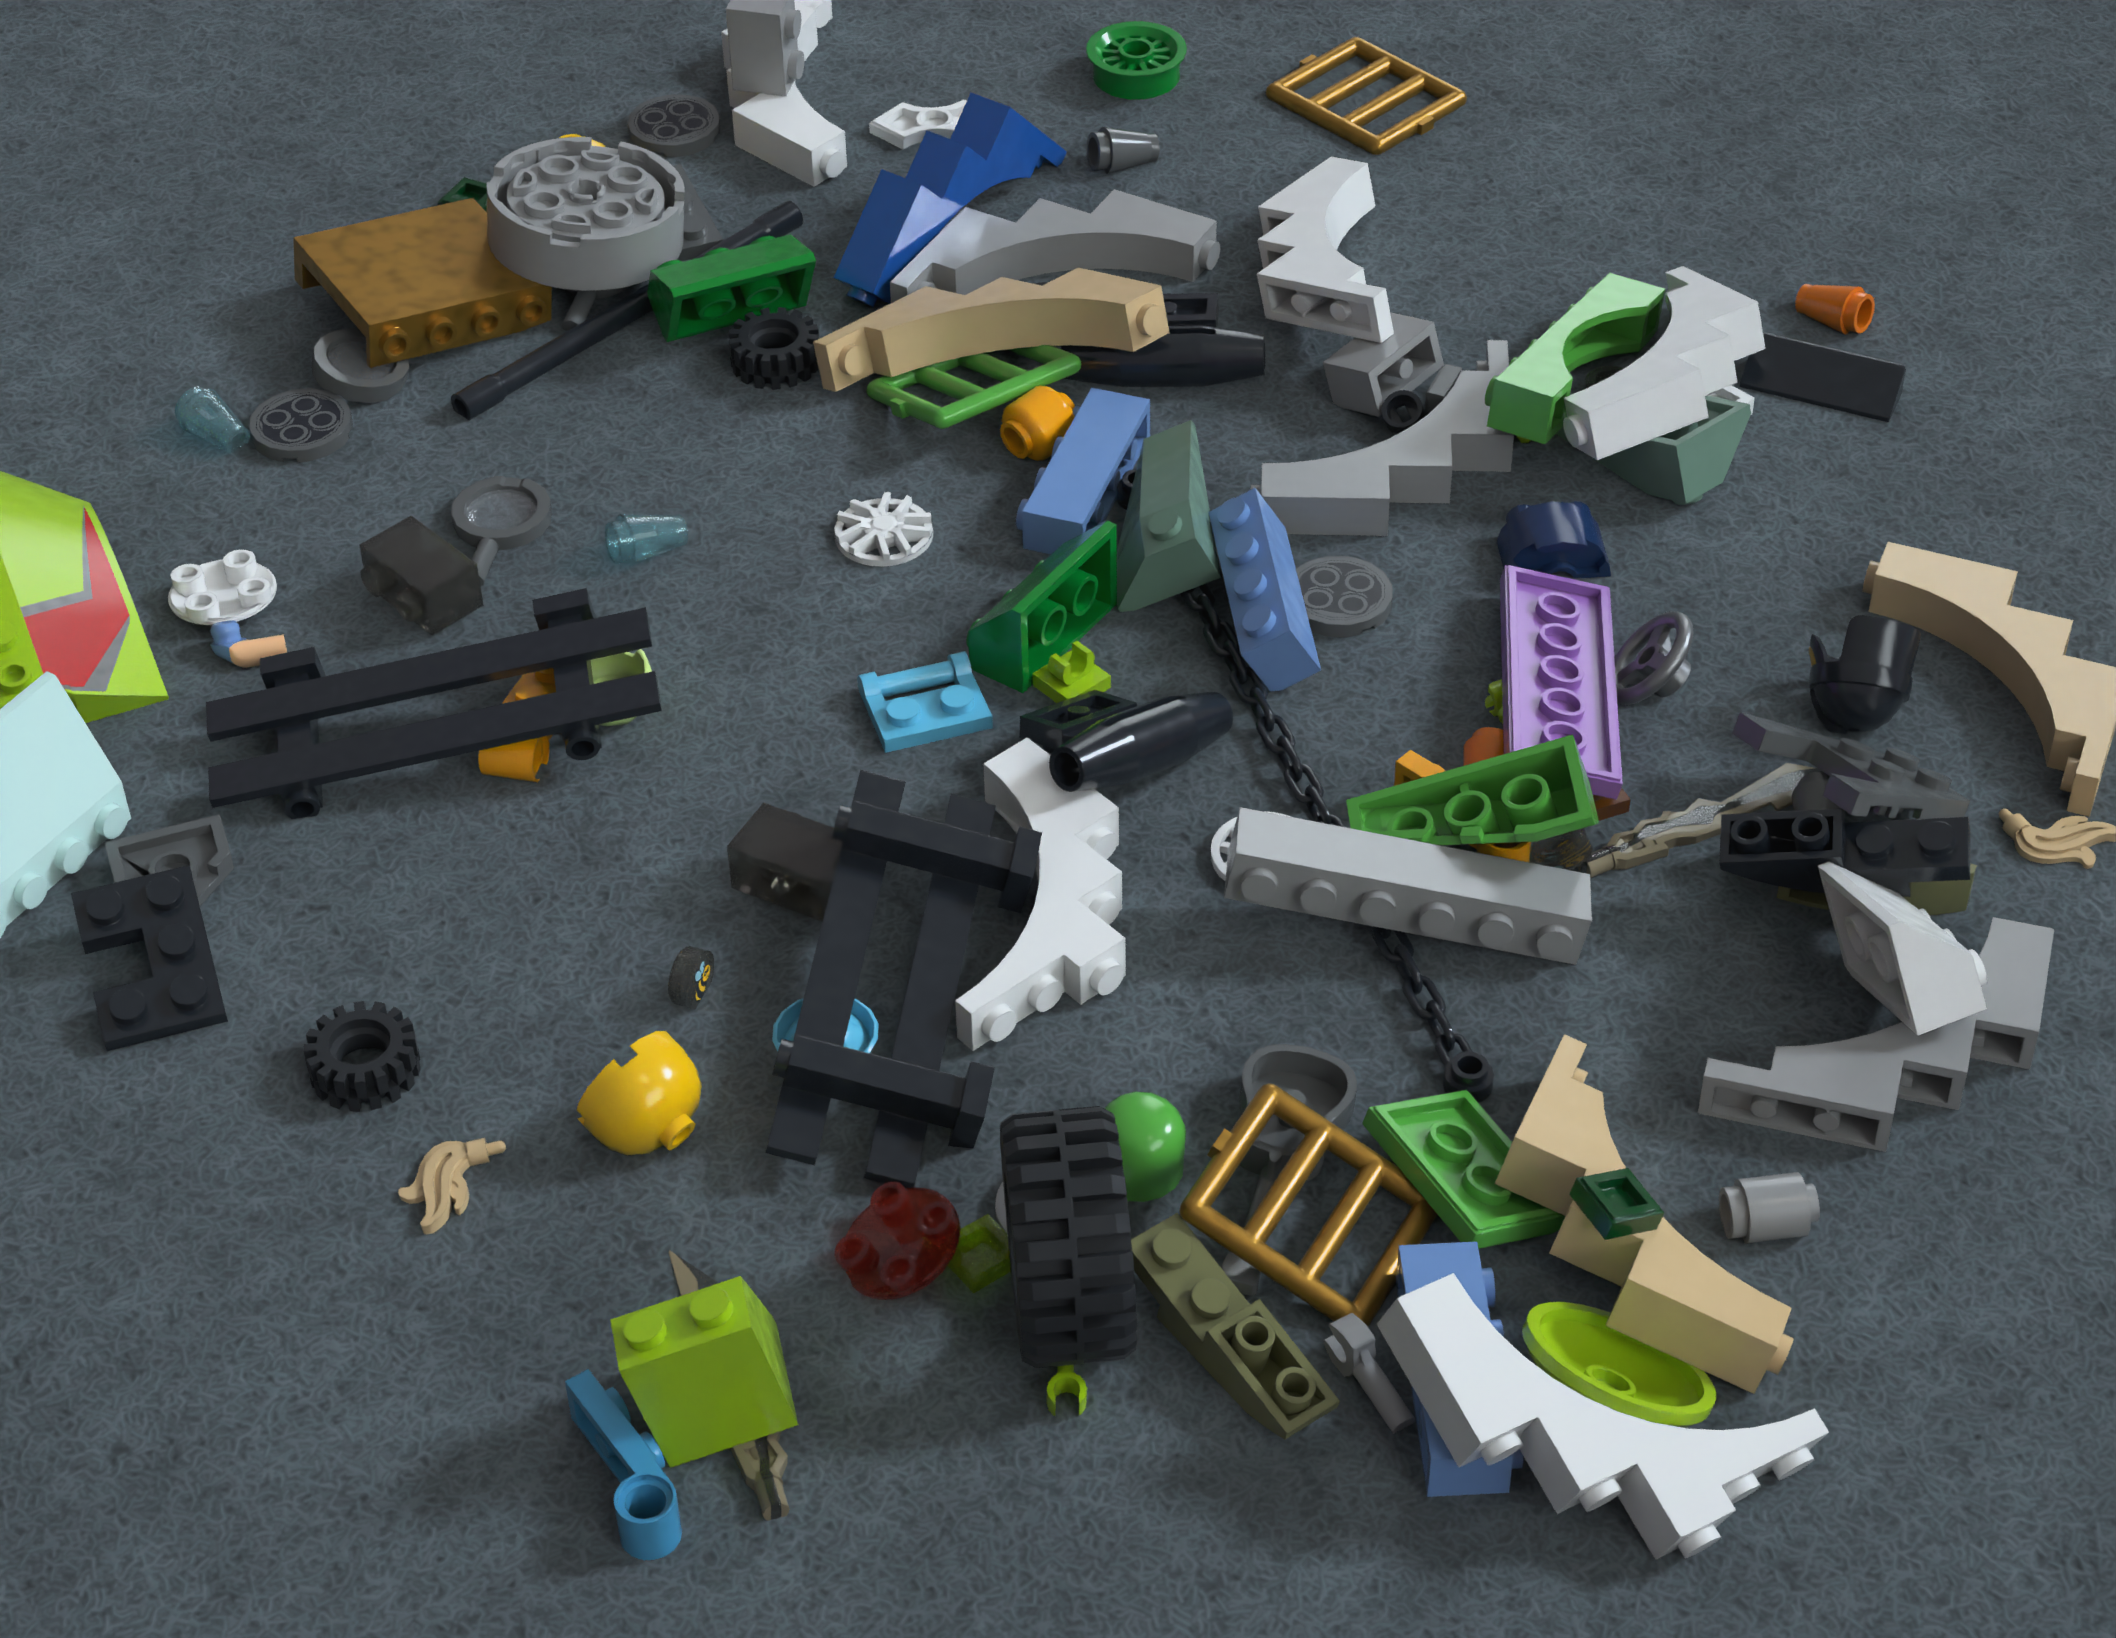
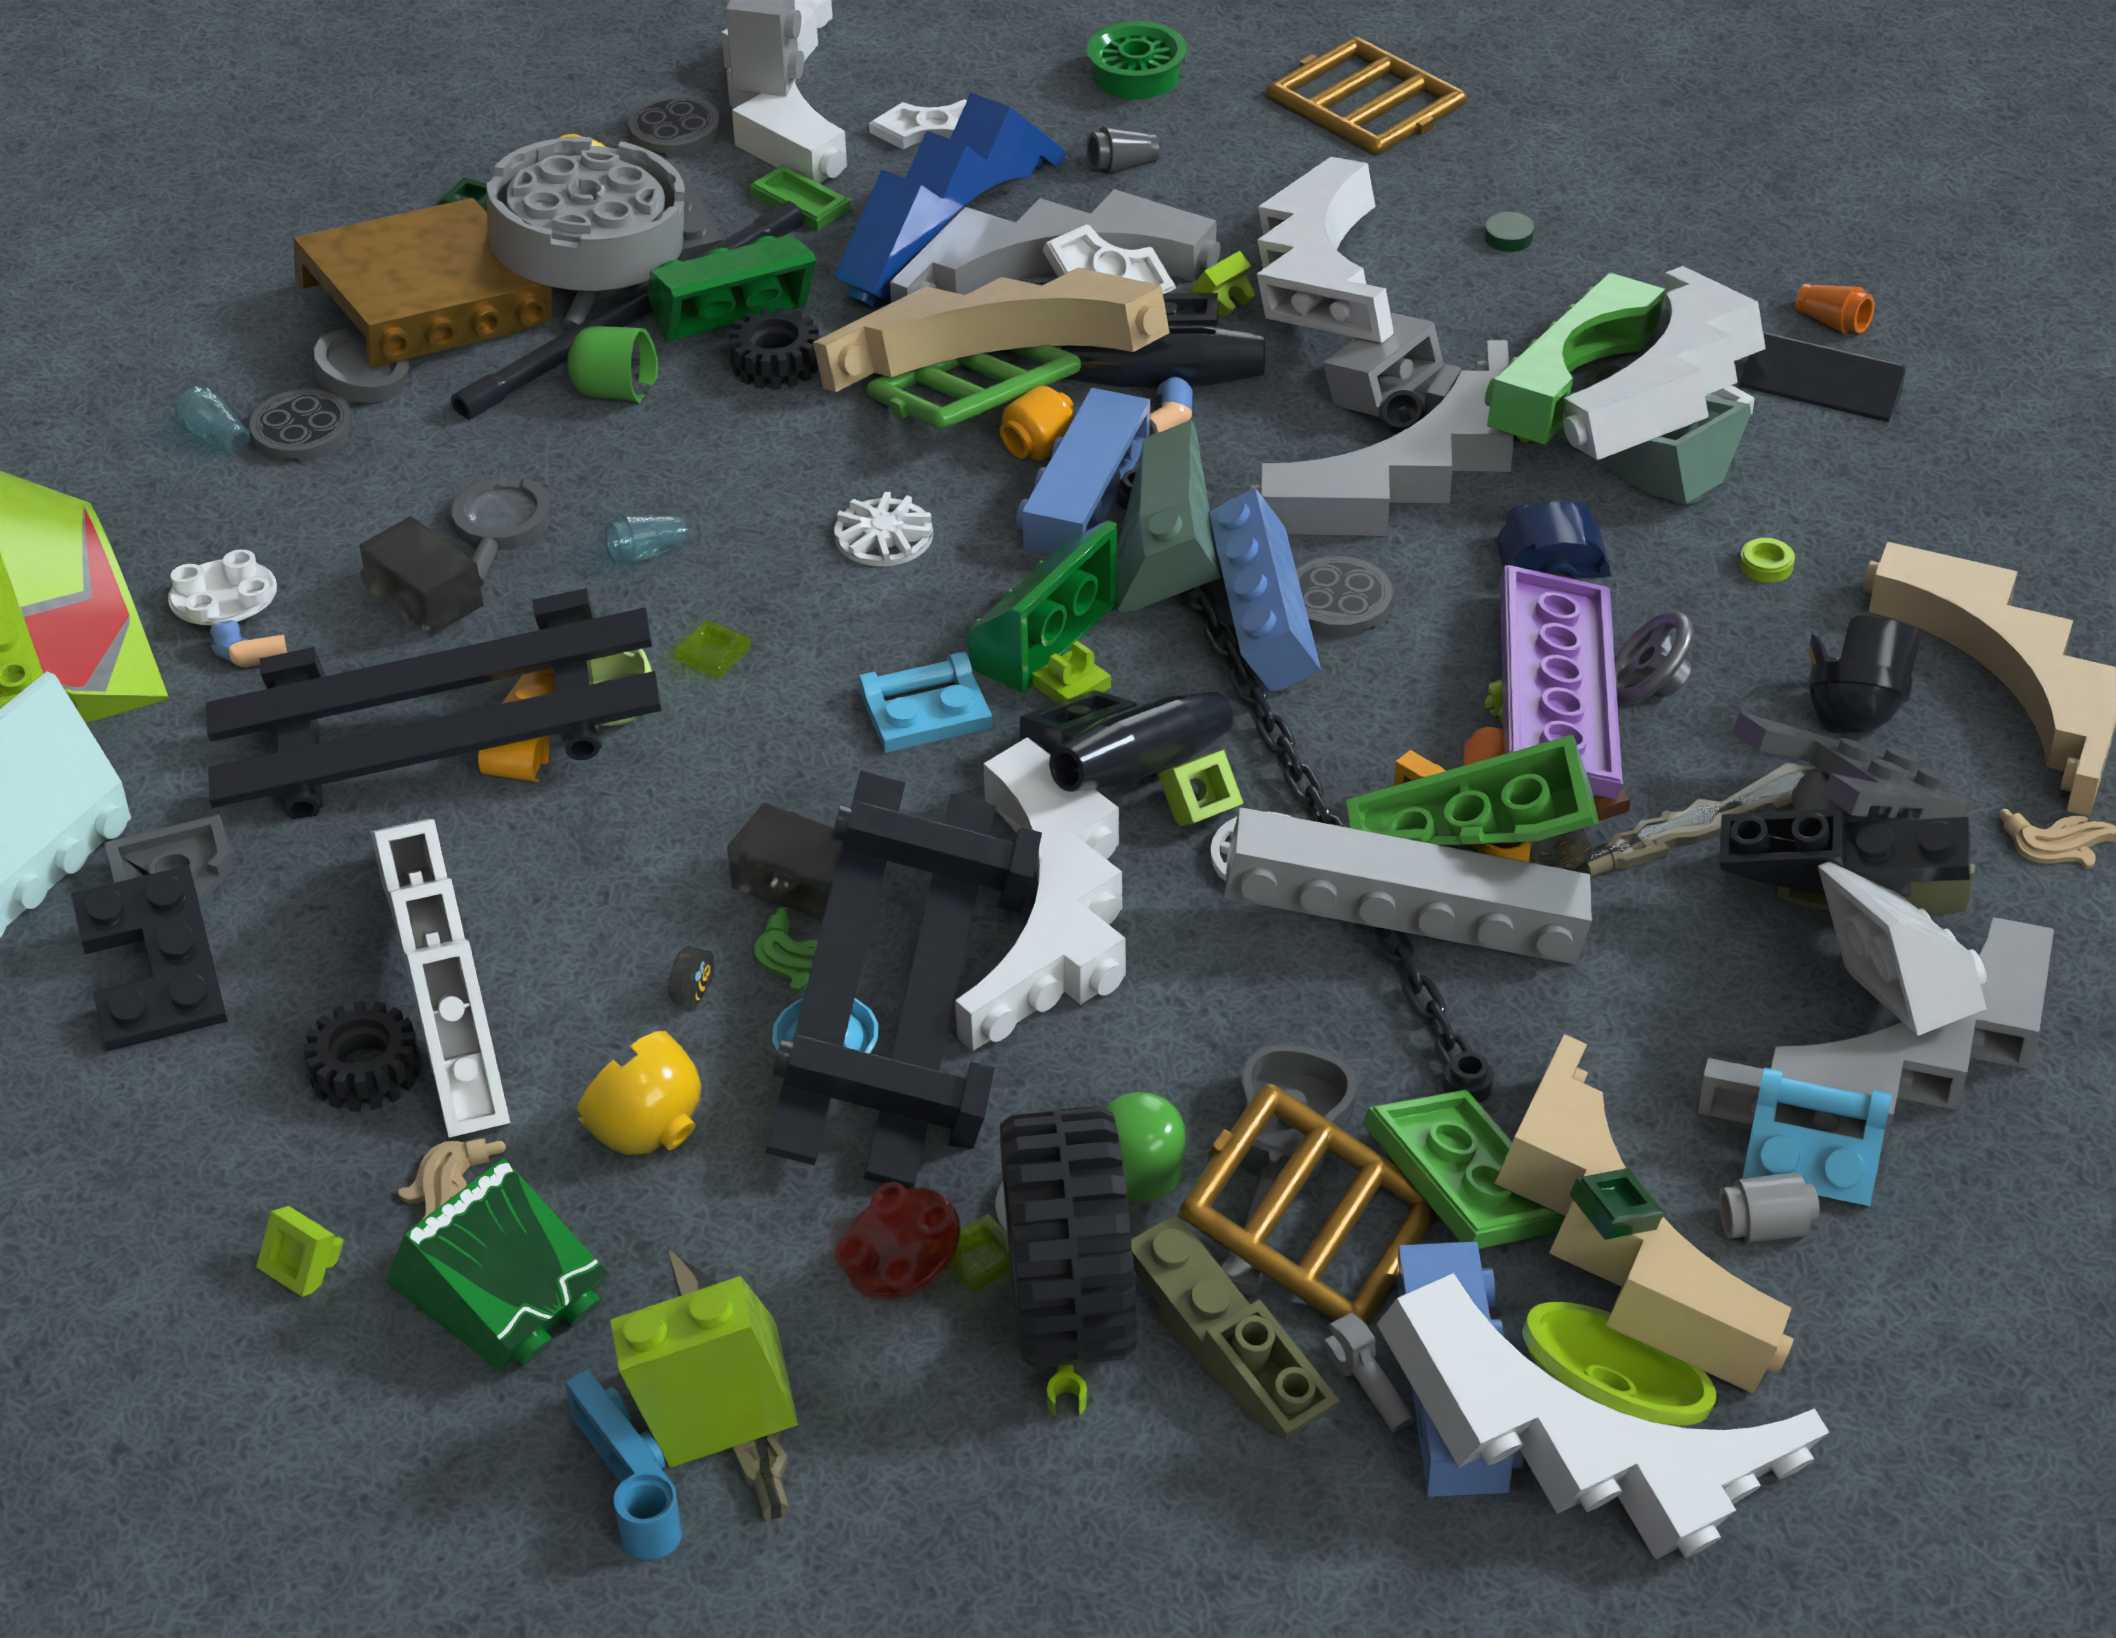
(297, 1251): none -> lime tile
(441, 976): none -> white arch
(497, 1268): none -> slope
(602, 362): none -> bright green helmet
(712, 648): none -> clear neon green tile
(781, 954): none -> bright green piece
(815, 201): none -> bright green tile
(1088, 251): none -> white tile
(1175, 403): none -> arm
(1215, 786): none -> lime plate
(1227, 280): none -> lime tile
(1509, 231): none -> tile
(1767, 560): none -> lime tile
(1832, 1162): none -> medium azure plate

